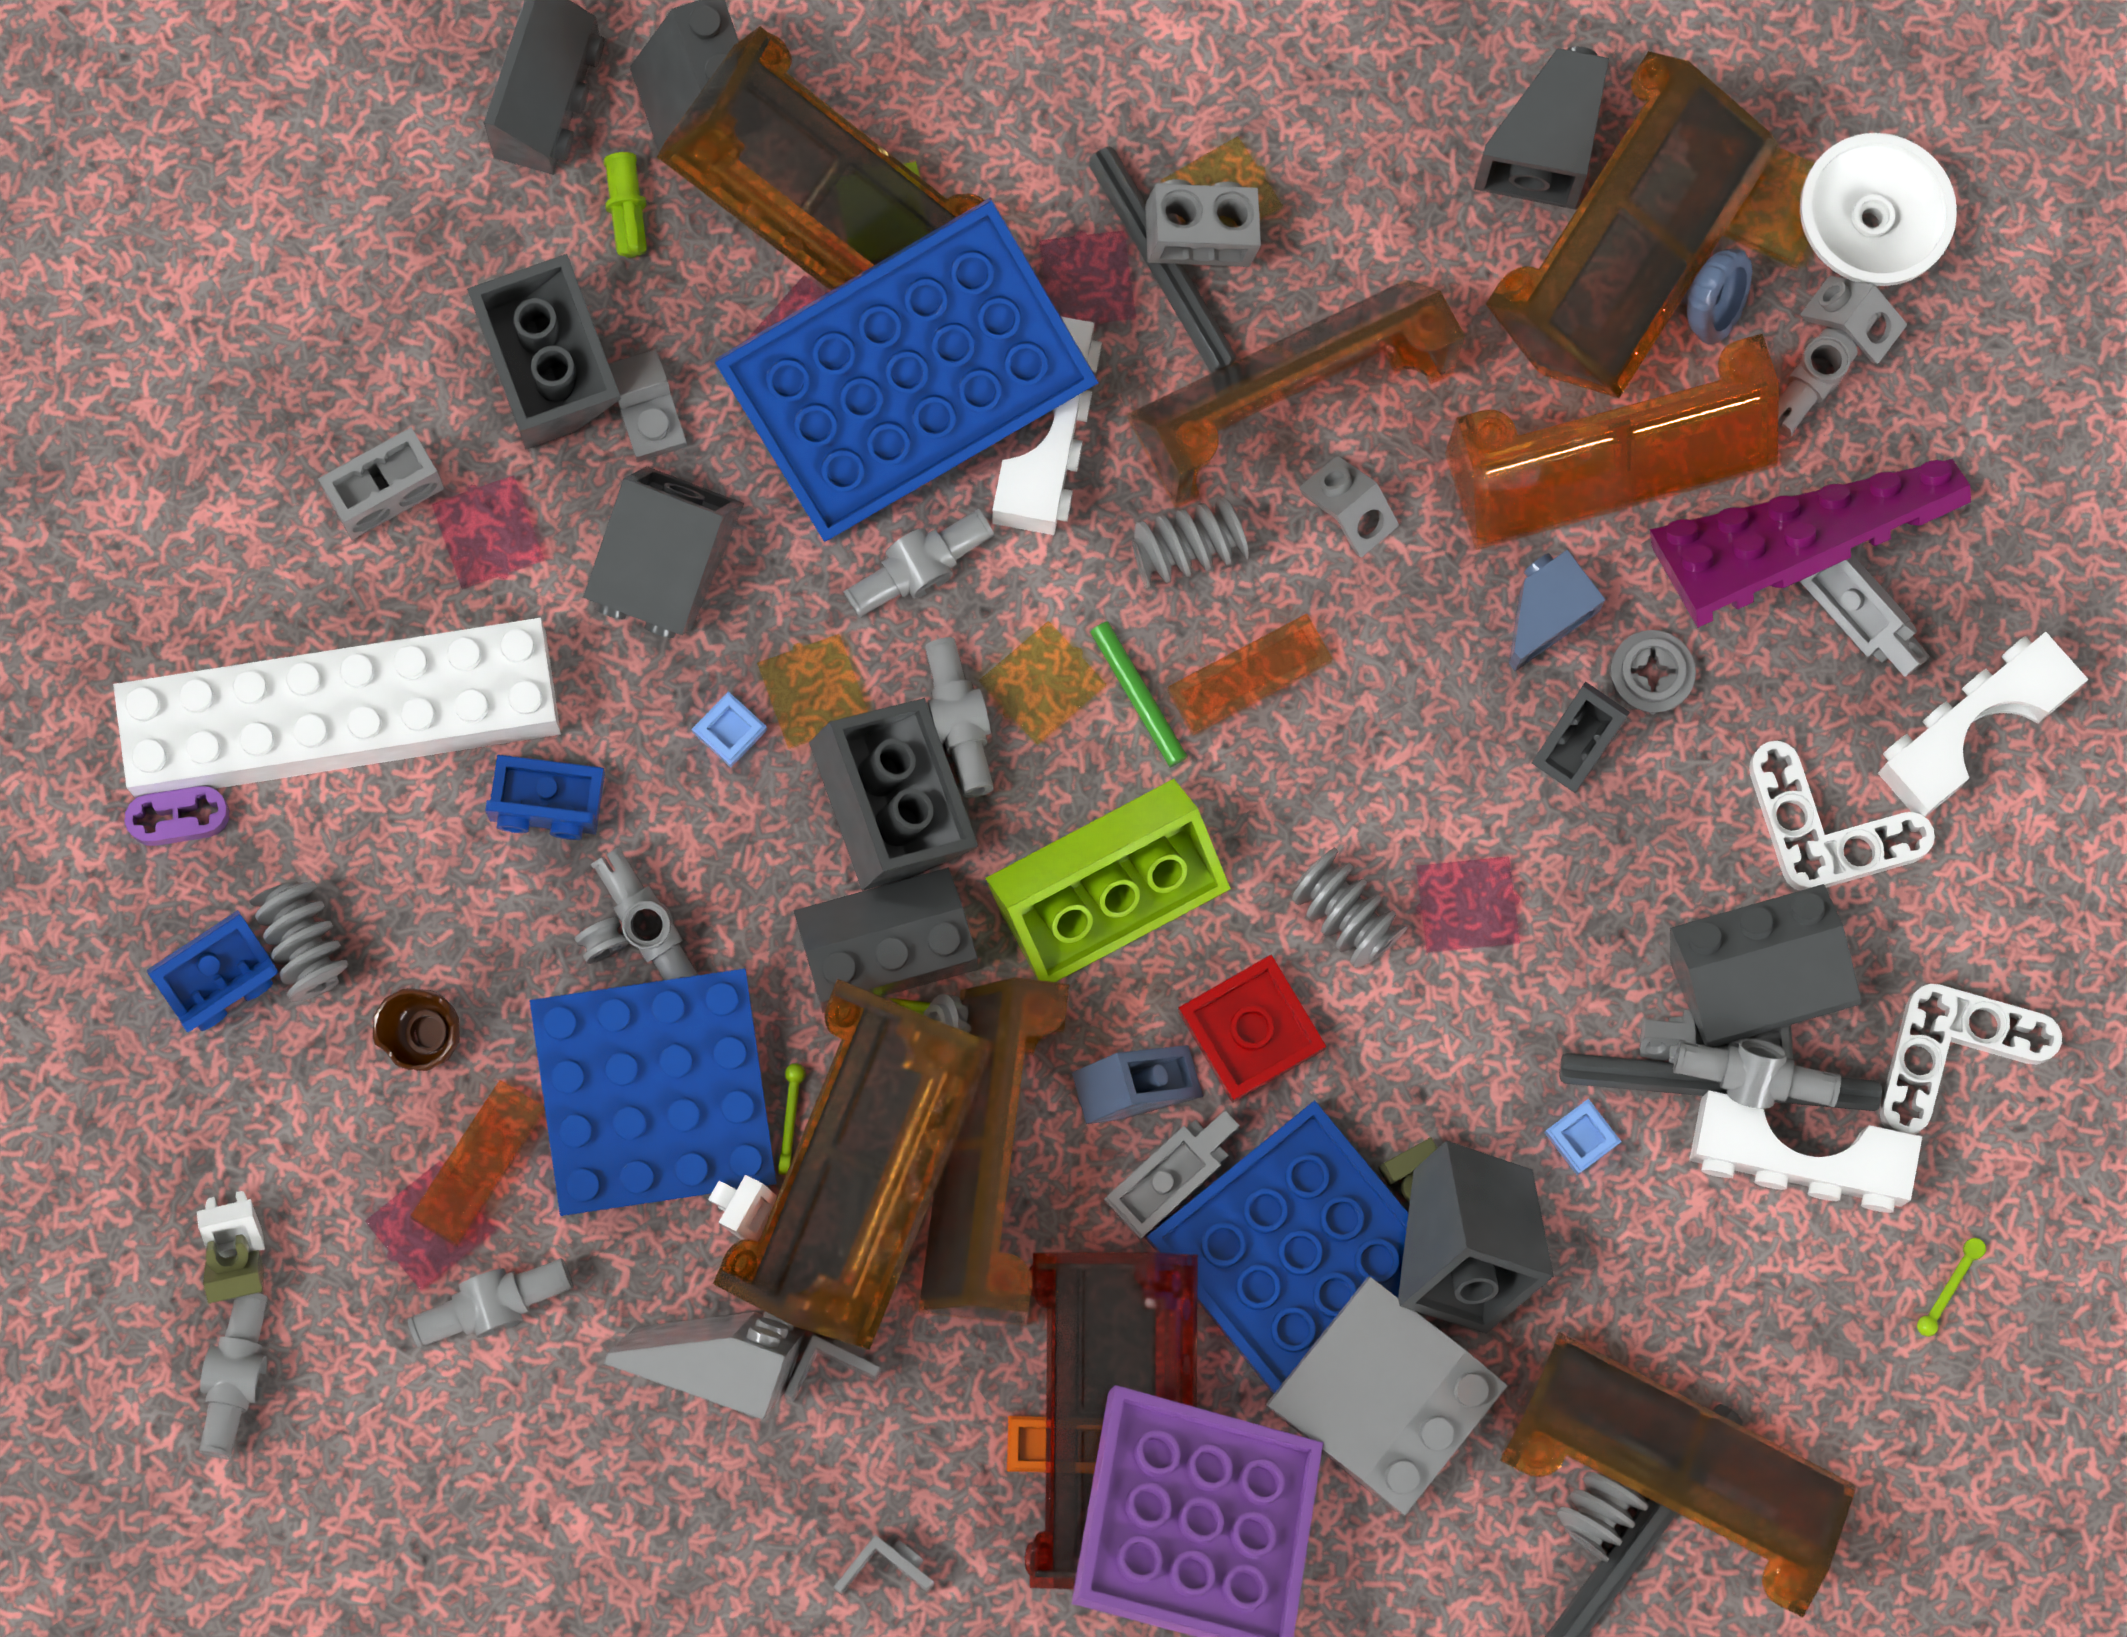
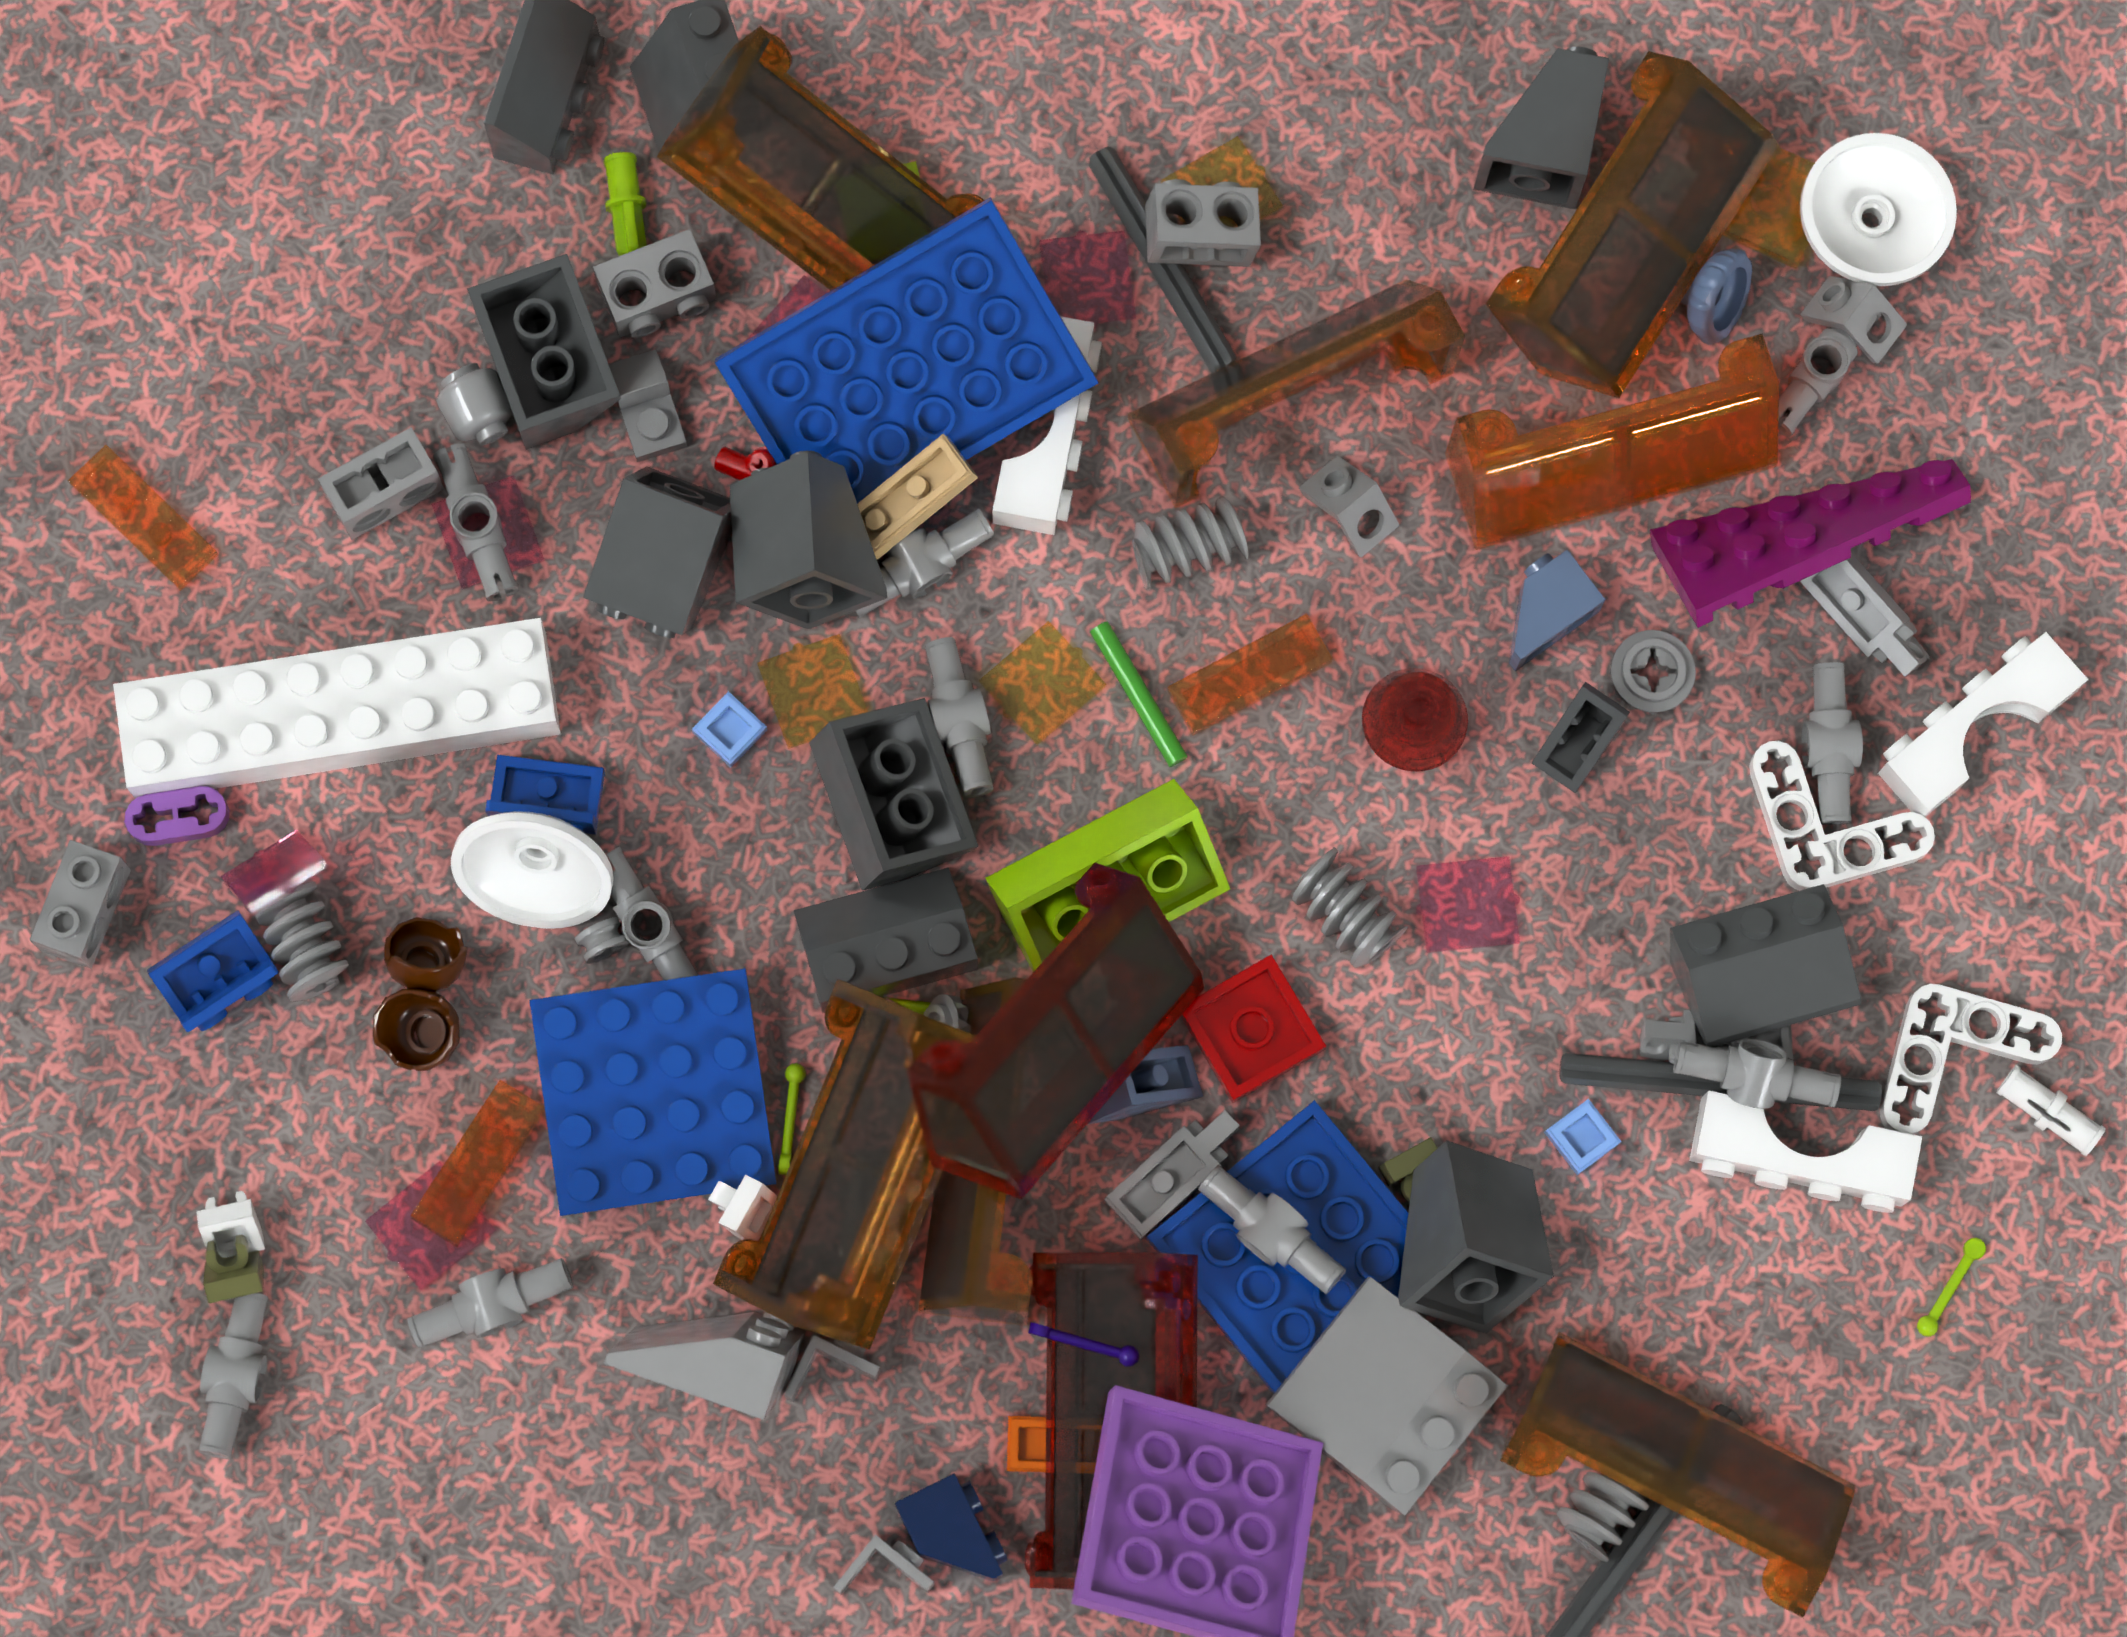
(80, 904): none -> light grey brick
(143, 517): none -> clear orange tile
(274, 871): none -> clear pink piece
(408, 957): none -> reddish brown hair
(475, 404): none -> light grey head
(481, 546): none -> light grey pin
(532, 870): none -> white dish
(649, 272): none -> light grey brick
(740, 465): none -> red arm
(802, 543): none -> dark grey slope
(914, 494): none -> tan tile
(946, 1529): none -> dark blue slope
(1060, 1042): none -> windscreen
(1127, 1355): none -> dark purple hinge
(1272, 1229): none -> light grey pin
(1414, 719): none -> clear red cone
(1832, 743): none -> light grey pin
(2051, 1110): none -> white pin

